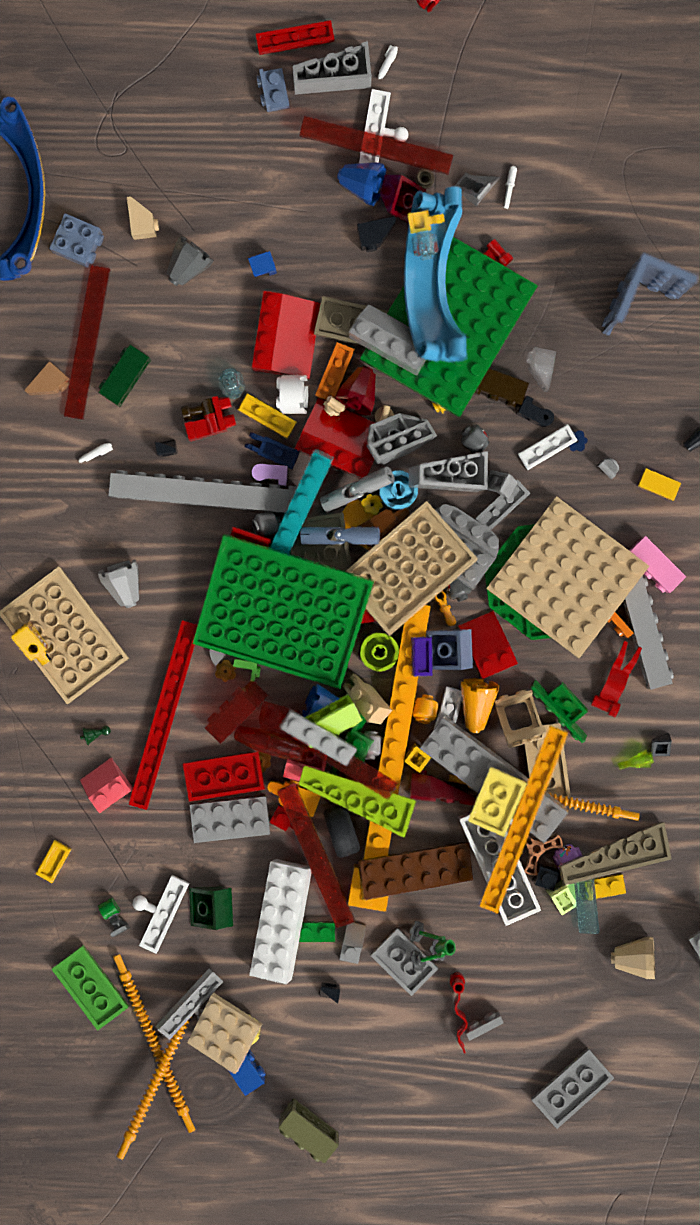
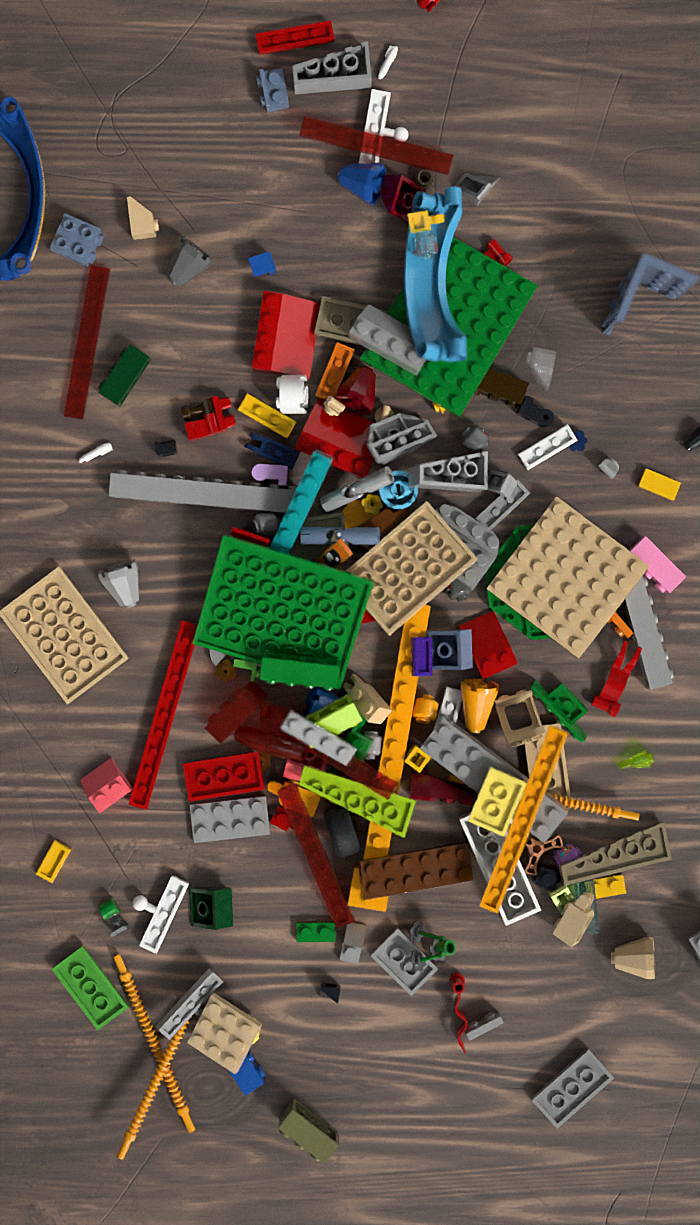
(29, 635): yellow torso -> none
(48, 381): medium nougat slope -> none
(91, 734): dark green piece -> none
(231, 383): clear light blue head -> none
(280, 921): white brick -> none
(300, 670): none -> green brick
(335, 554): none -> tile
(374, 233): black slope -> none
(376, 662): lime brick -> none
(445, 608): light orange piece -> none
(510, 184): white piece -> none
(575, 919): none -> tan hinge
(661, 745): black slope -> none

